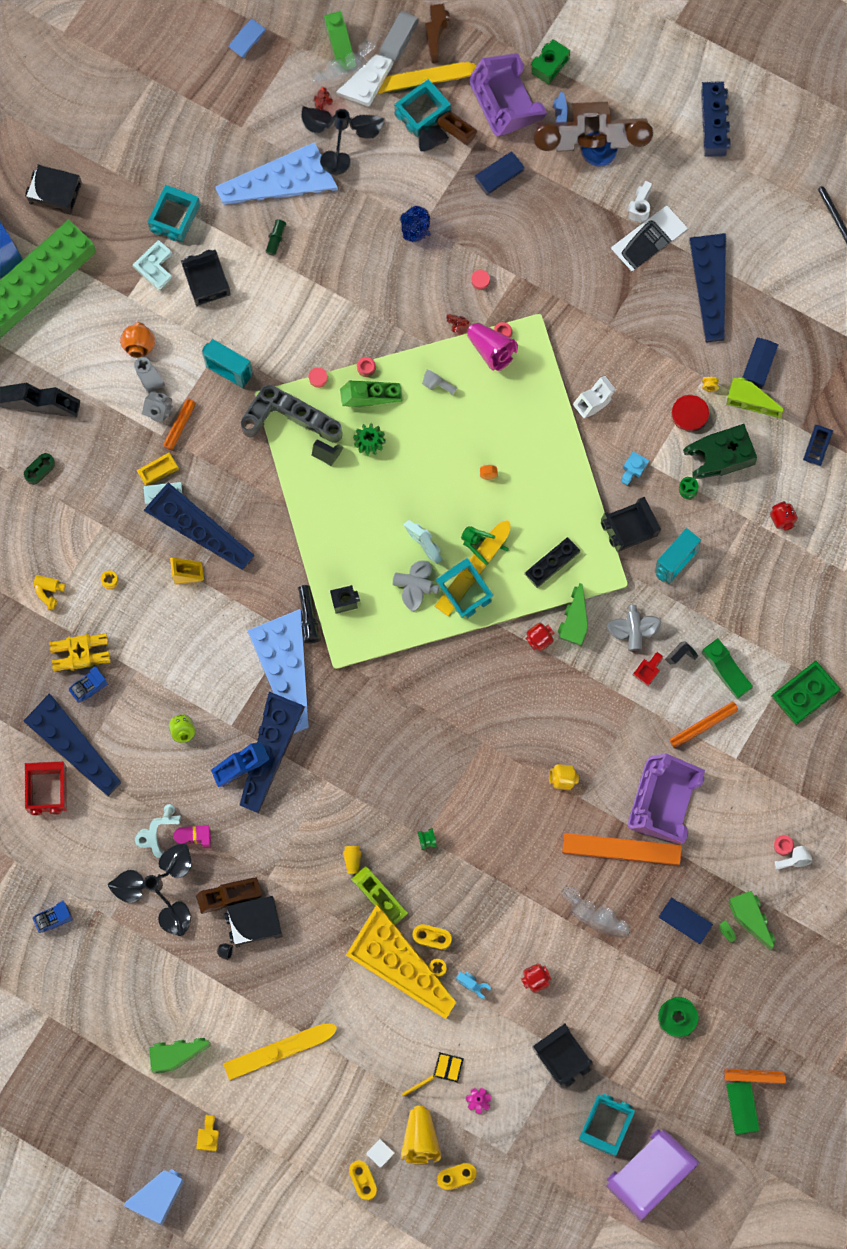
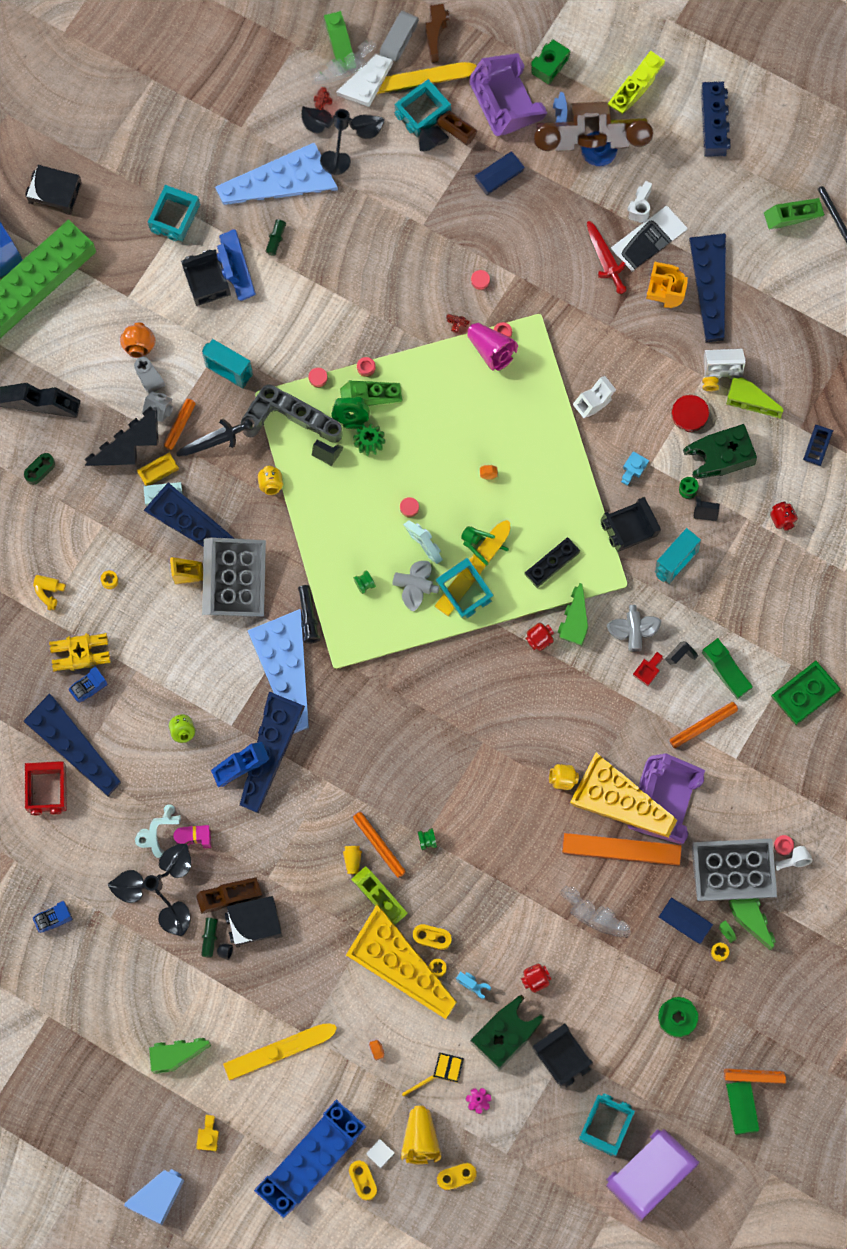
(124, 446): none -> black slope
(150, 265): light aqua plate -> none
(209, 937): none -> dark green axle
(215, 438): none -> black sword
(233, 577): none -> light grey slope
(235, 265): none -> blue bracket
(247, 37): medium blue slope -> none
(270, 480): none -> yellow head
(311, 1159): none -> blue slope
(340, 606): black brick -> none
(356, 405): none -> green plate
(364, 582): none -> green wheel
(377, 1049): none -> orange tile
(379, 844): none -> orange axle
(409, 507): none -> coral tile
(415, 224): clear blue plate -> none
(432, 380): light grey bar -> none
(512, 1031): none -> dark green brick
(606, 259): none -> red sword
(616, 797): none -> yellow wing
(637, 83): none -> neon yellow slope
(667, 285): none -> light orange brick
(705, 510): none -> black tile
(717, 957): none -> yellow bush
(724, 363): none -> white slope
(734, 869): none -> light grey slope
(760, 361): dark blue piece -> none
(793, 212): none -> bright green slope

